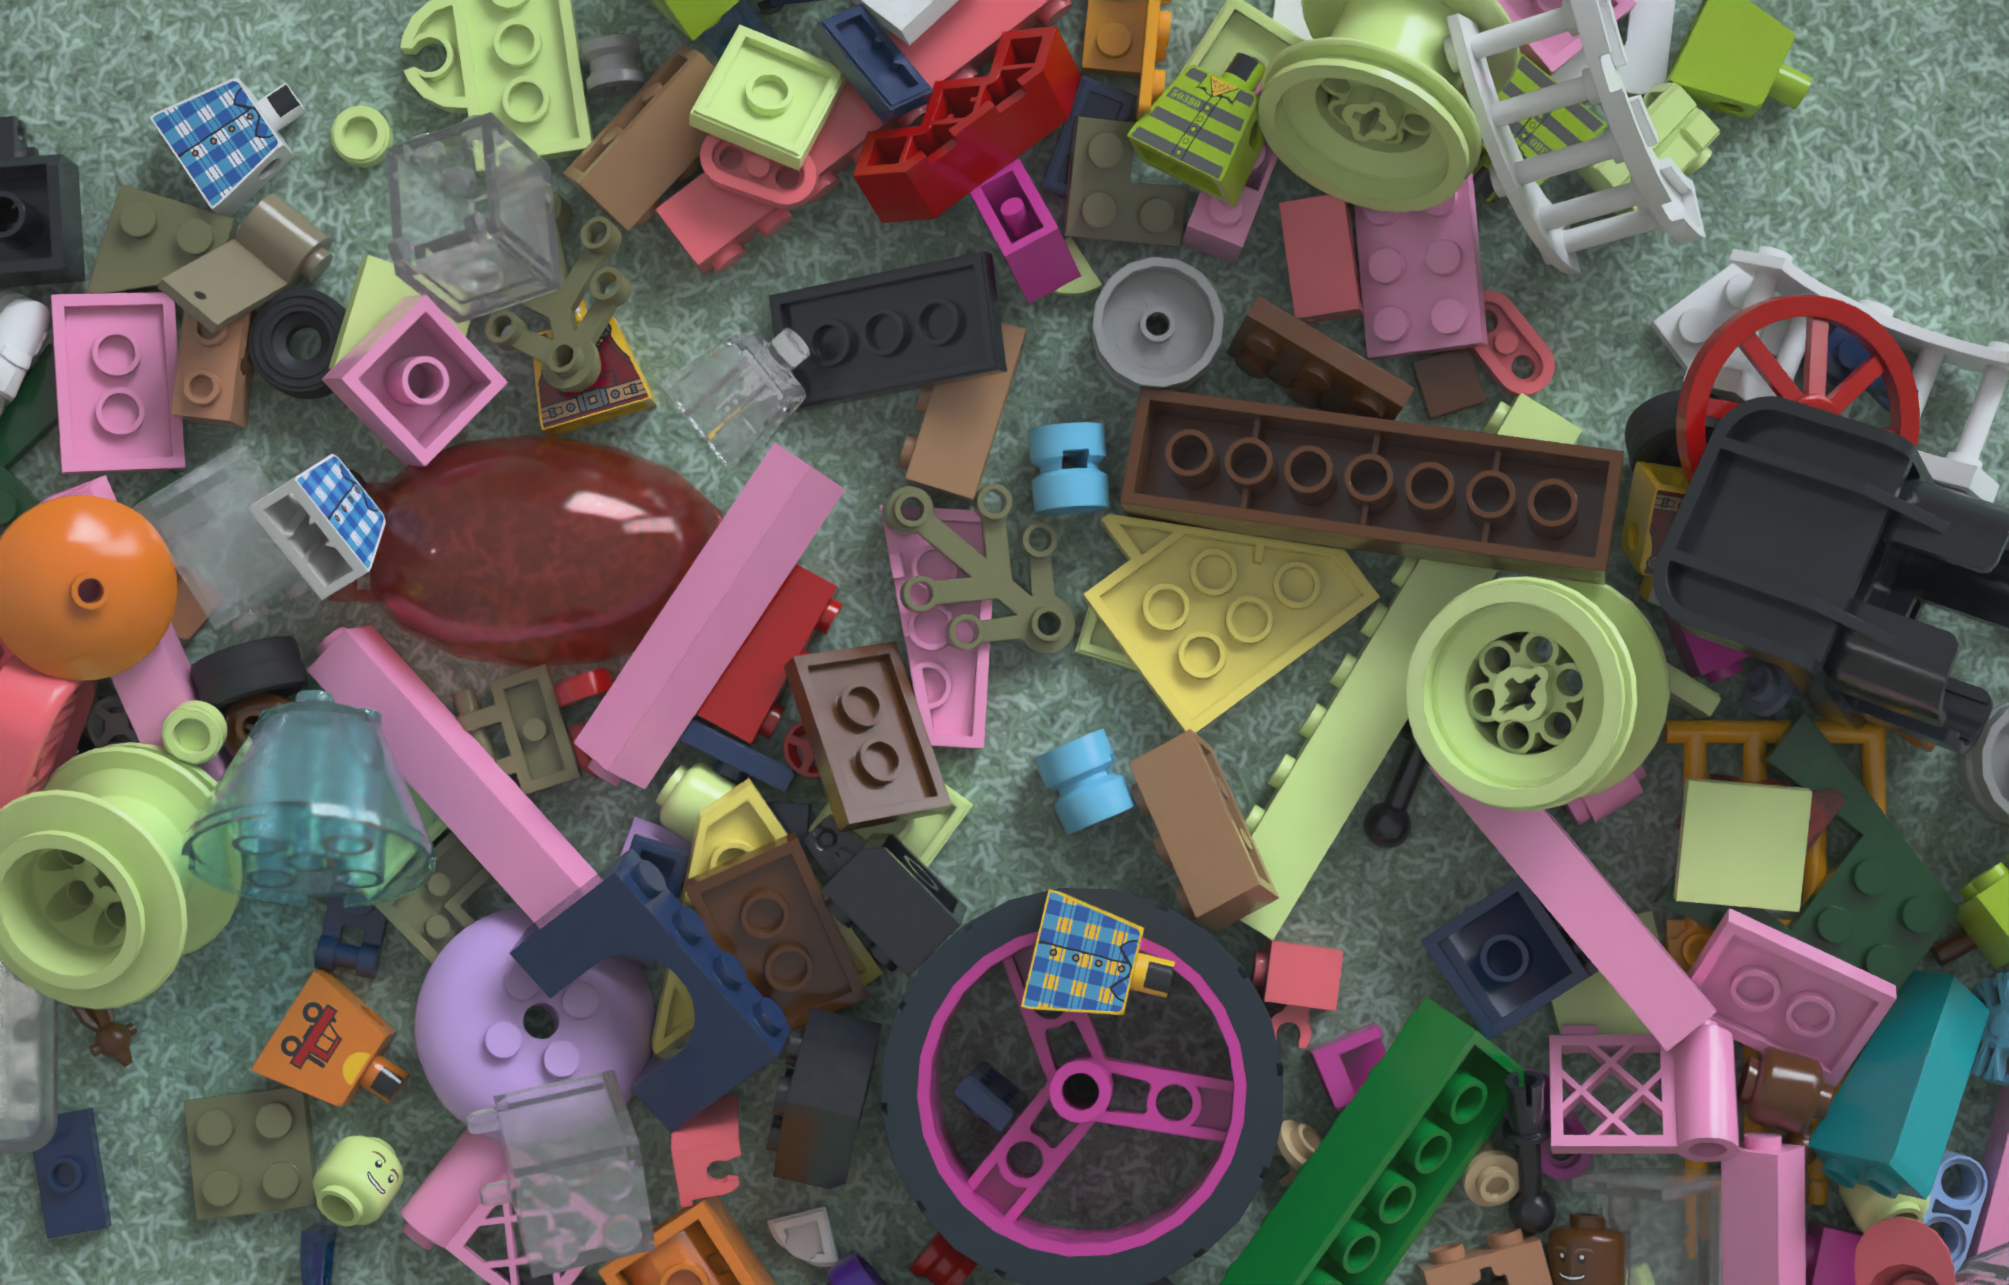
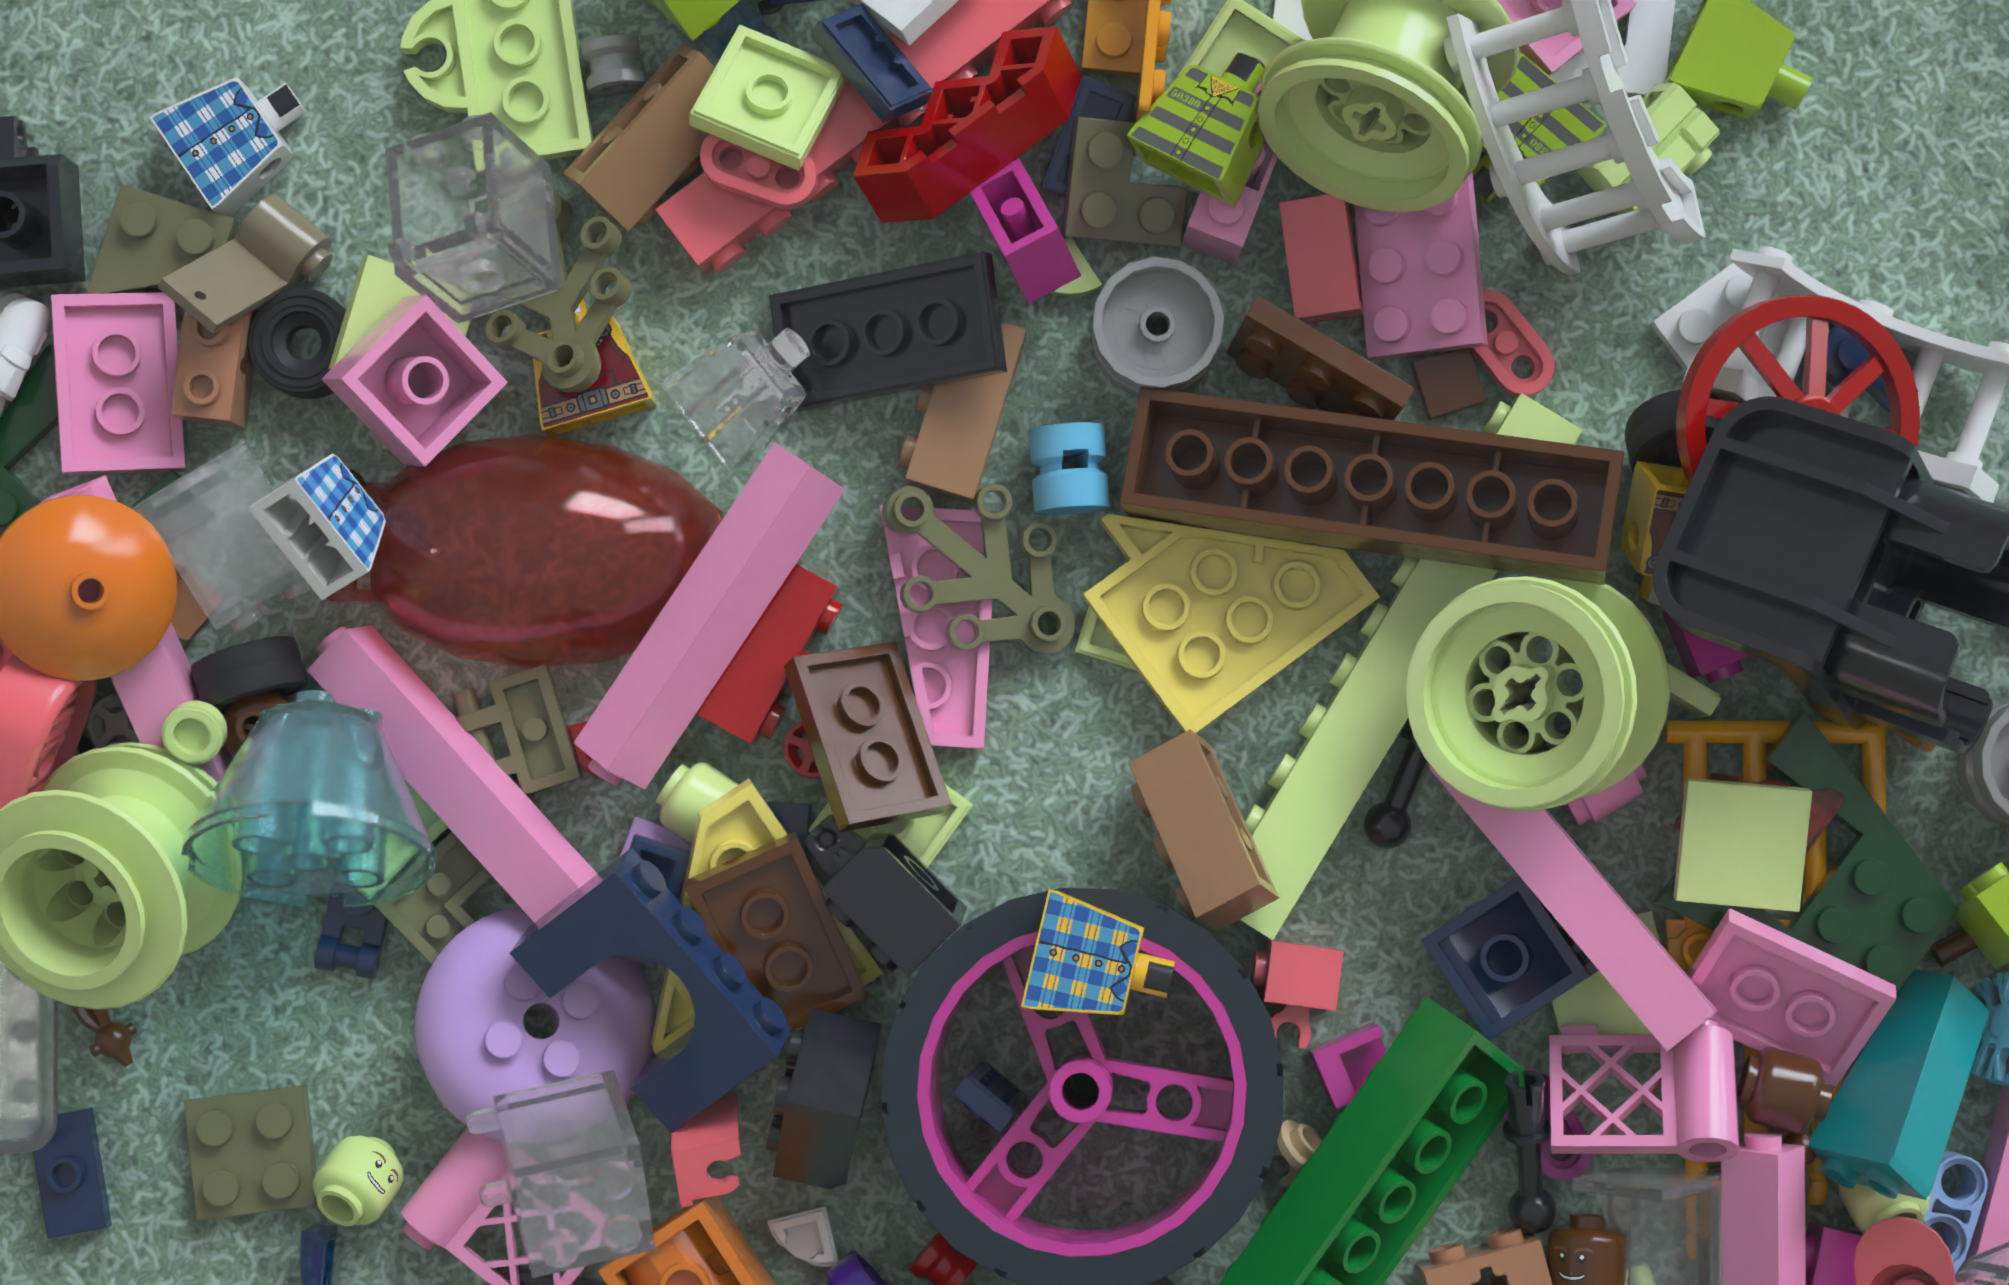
(332, 1046): orange torso -> none
(361, 136): yellowish green tile -> none
(583, 687): red tile -> none
(736, 759): dark blue plate -> none
(1084, 781): medium azure wheel -> none
(1491, 1177): tan plate -> none
(1768, 691): sand blue plate -> none

